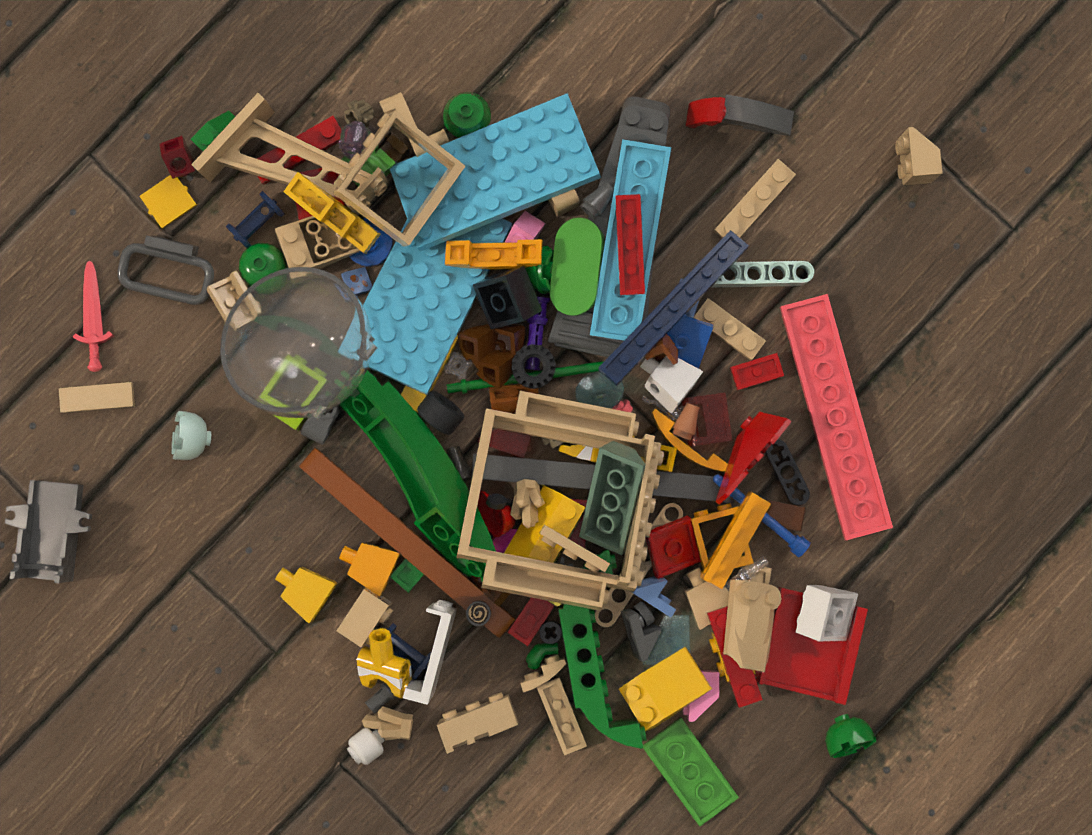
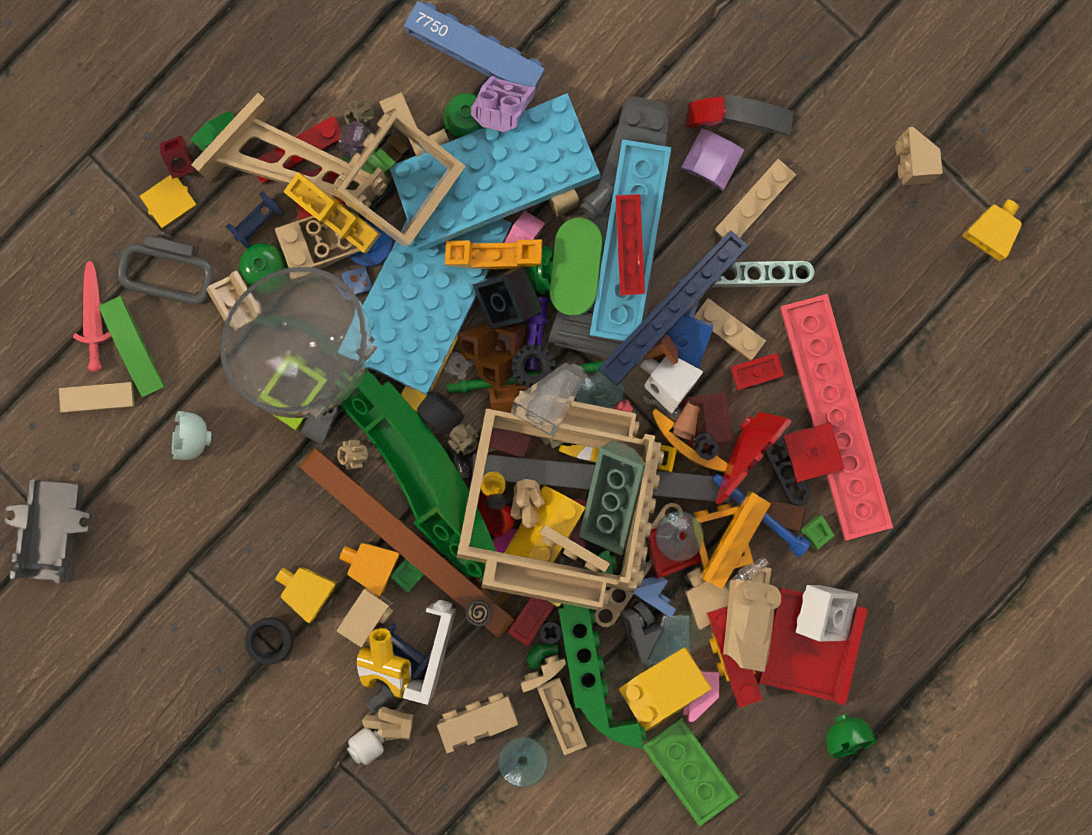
(131, 346): none -> bright green slope
(251, 647): none -> black tyre
(352, 454): none -> tan gear
(463, 439): none -> dark tan gear
(472, 48): none -> medium blue brick
(493, 483): none -> yellow tile
(501, 104): none -> lavender slope
(519, 774): none -> clear light blue dish
(550, 399): none -> clear slope
(668, 536): none -> clear light blue dish
(712, 158): none -> lavender slope
(713, 446): none -> black bush
(813, 452): none -> red plate
(817, 532): none -> bright green plate
(995, 230): none -> yellow torso

